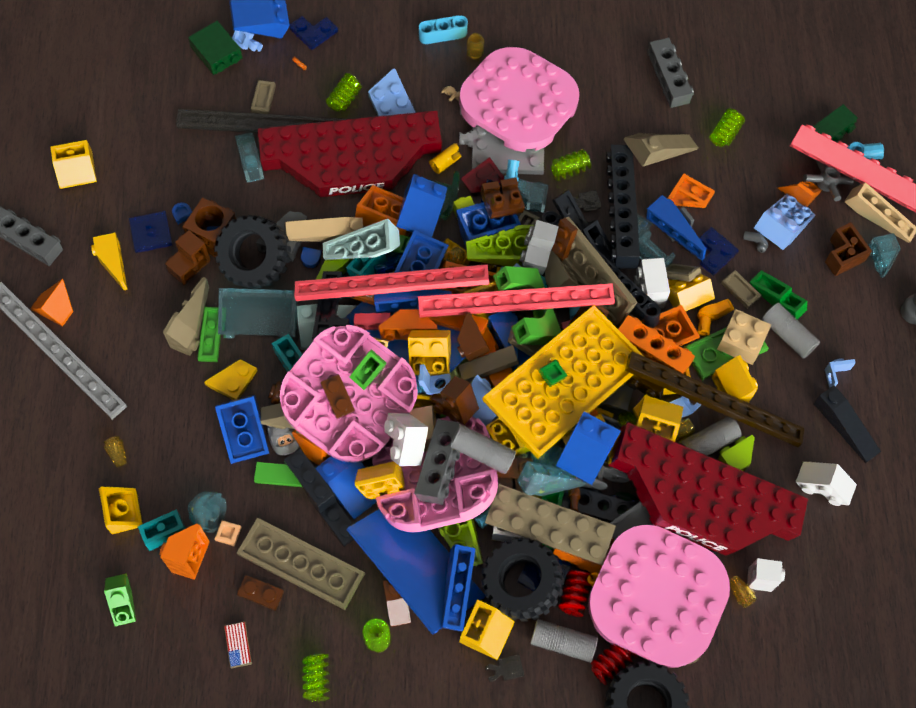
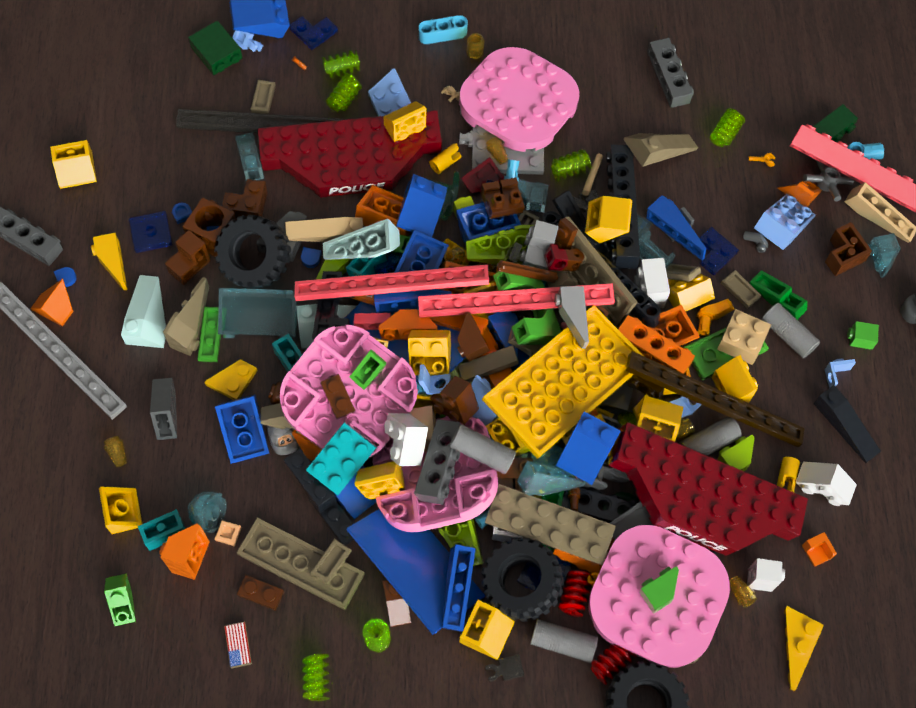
(67, 275): none -> blue tile
(145, 315): none -> light aqua wedge
(164, 408): none -> dark grey slope
(249, 203): none -> reddish brown brick
(275, 475): bright green tile -> none
(331, 561): none -> dark tan tile
(341, 63): none -> clear neon green piece
(341, 458): none -> teal plate
(405, 121): none -> yellow slope
(497, 150): none -> clear yellow cone
(513, 253): none -> clear smoke plate
(527, 271): none -> reddish brown axle
(552, 373): green tile -> none
(563, 259): none -> dark red leg
(573, 311): none -> light grey slope
(591, 177): none -> tan bar
(608, 218): none -> yellow slope
(661, 591): none -> bright green slope
(691, 193): orange wing -> none
(766, 158): none -> light orange hand
(788, 472): none -> yellow hinge
(801, 639): none -> yellow wing
(819, 549): none -> orange panel
(863, 335): none -> bright green brick

